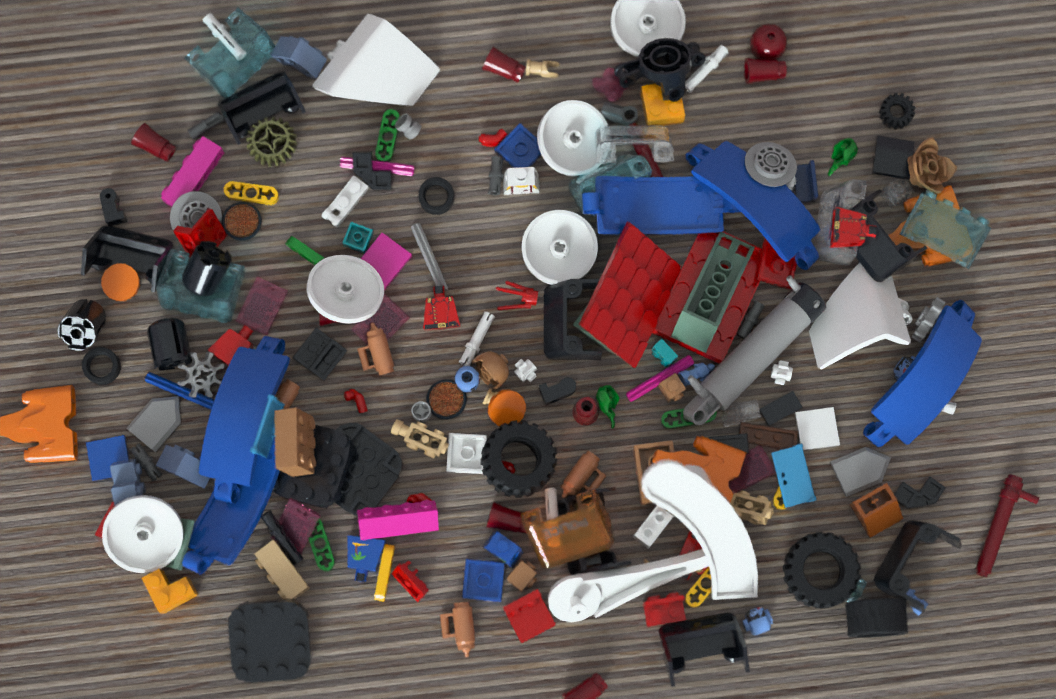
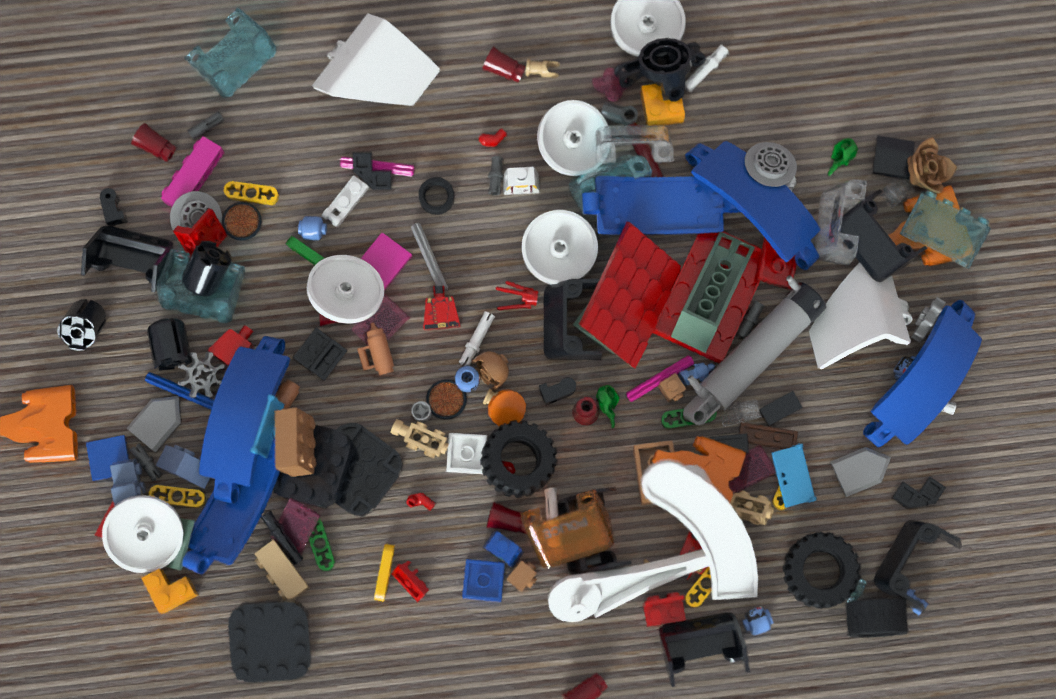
(116, 367): black tyre -> none
(120, 282): orange tile -> none
(192, 493): none -> yellow beam
(211, 22): white pin -> none
(258, 102): black windscreen -> none
(261, 306): clear pink container -> none
(288, 137): olive gear -> none
(299, 54): sand blue brick -> none
(312, 228): none -> medium blue head
(358, 237): teal piece -> none
(358, 398): red arm -> none
(364, 555): blue torso -> none
(380, 148): green beam -> none
(397, 519): dark pink brick -> none
(408, 126): light grey wheel -> none
(463, 627): nougat piece -> none
(519, 148): blue tile -> none
(525, 370): white gear -> none
(529, 616): red bracket -> none
(581, 473): nougat piece -> none
(653, 526): white brick -> none
(664, 353): teal piece -> none
(763, 70): dark red plant -> none
(768, 42): dark red cylinder -> none
(781, 372): white gear -> none
(806, 183): dark blue panel -> none
(817, 428): white tile -> none
(849, 228): red torso -> none
(877, 510): dark orange slope -> none
(889, 118): black tyre -> none
(1008, 496): dark red cylinder -> none

